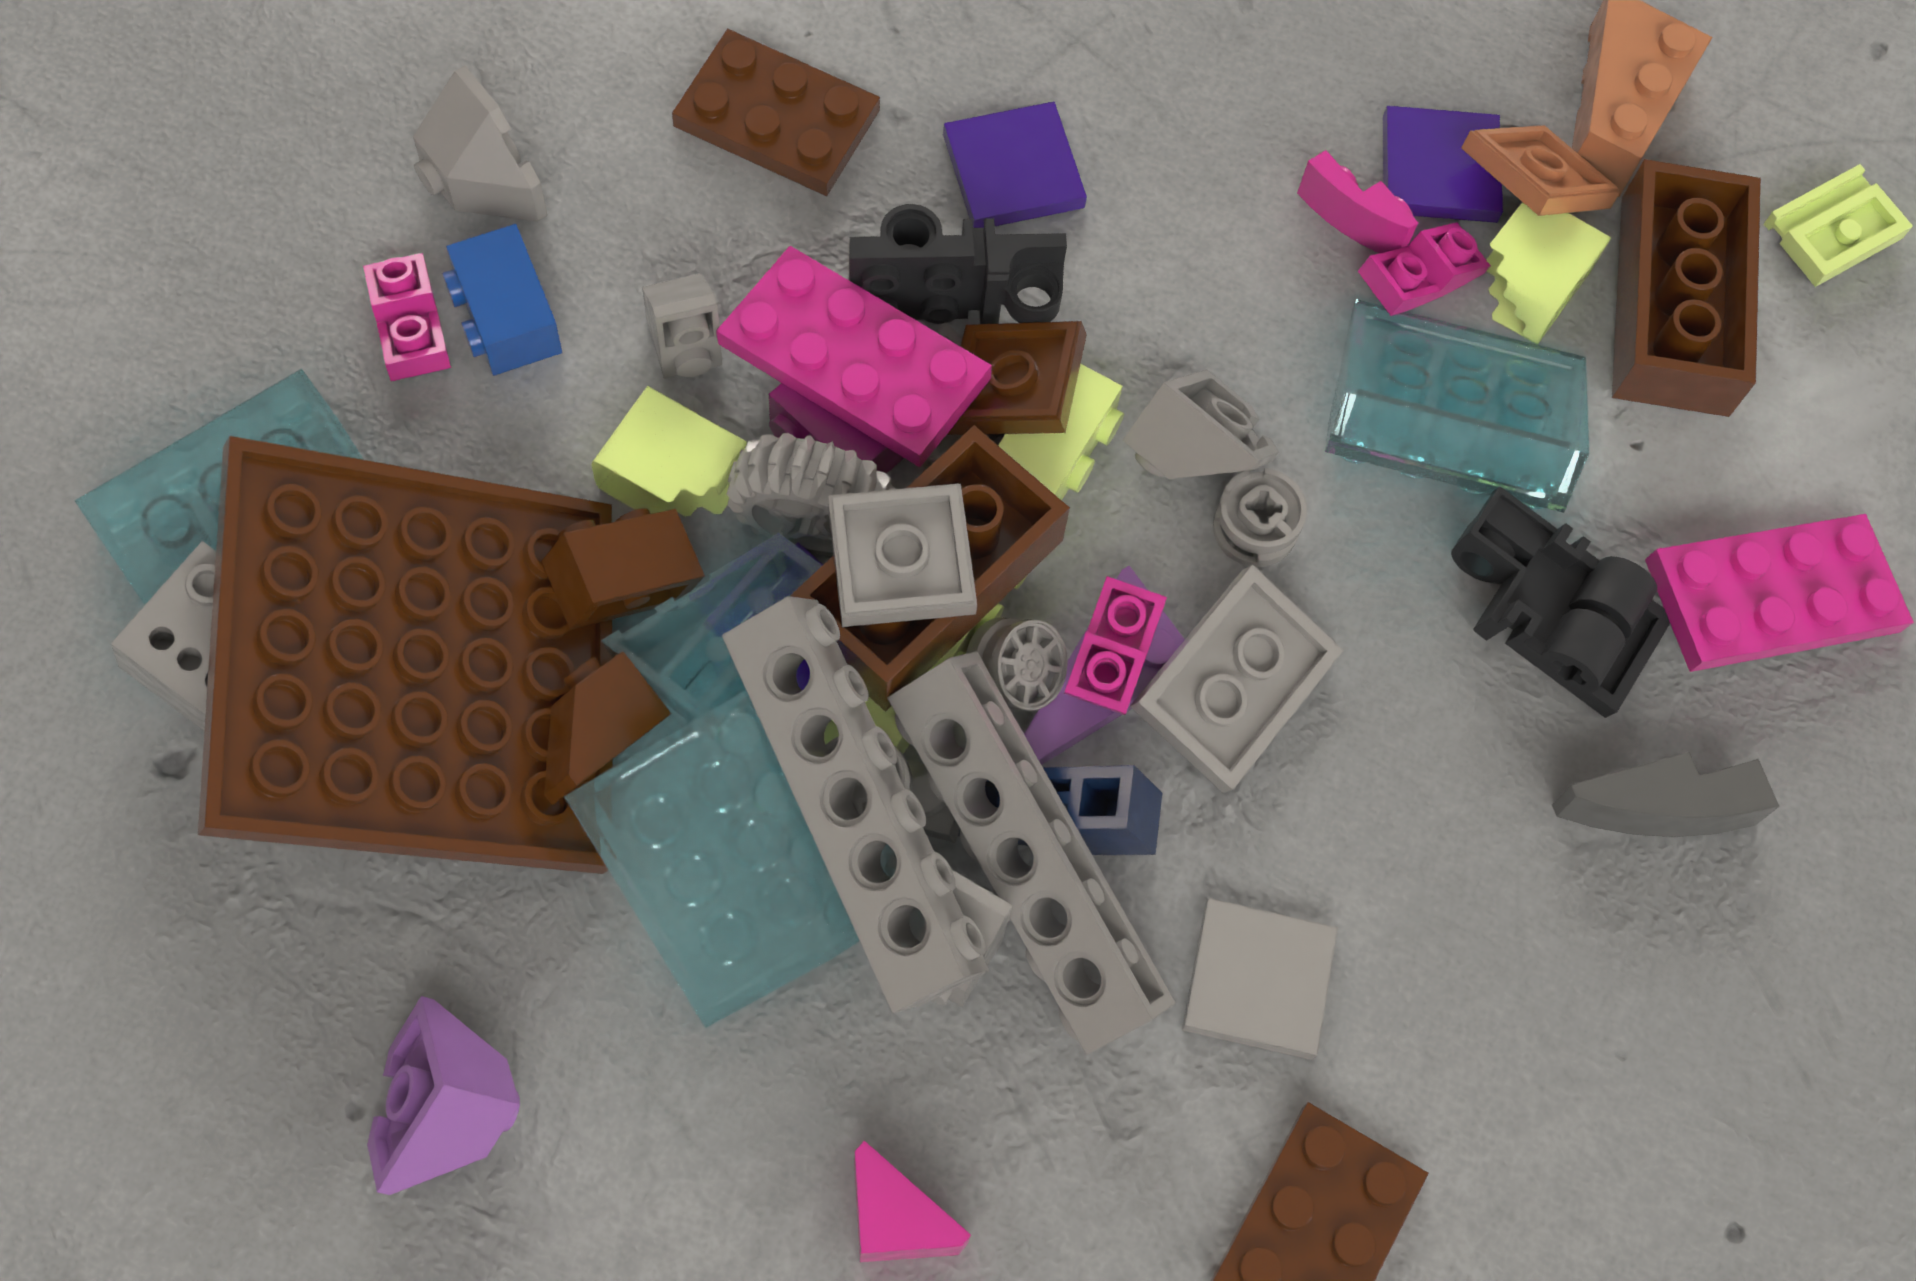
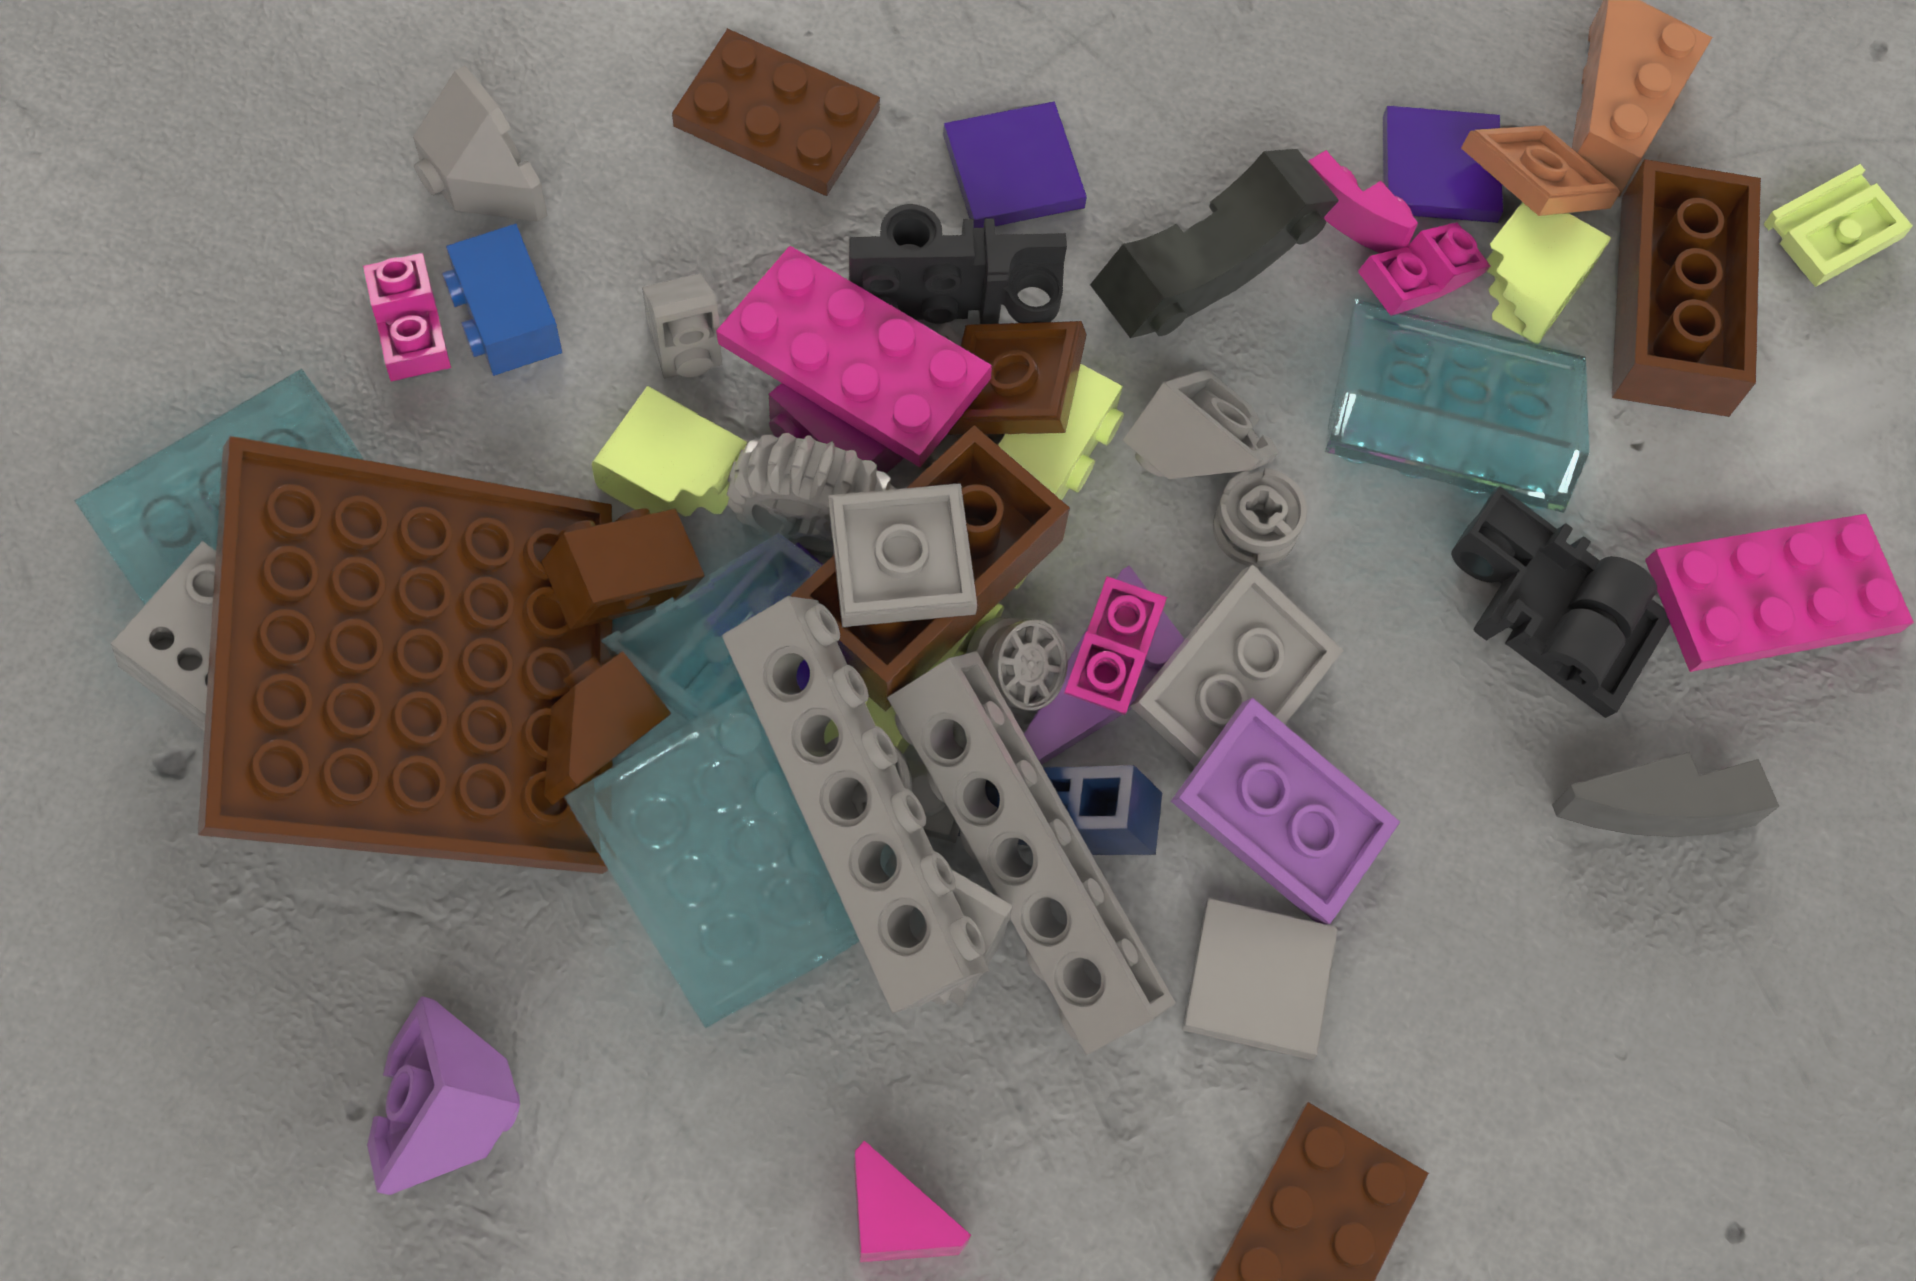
(1253, 223): none -> pearl dark grey brick
(1286, 812): none -> medium lavender plate

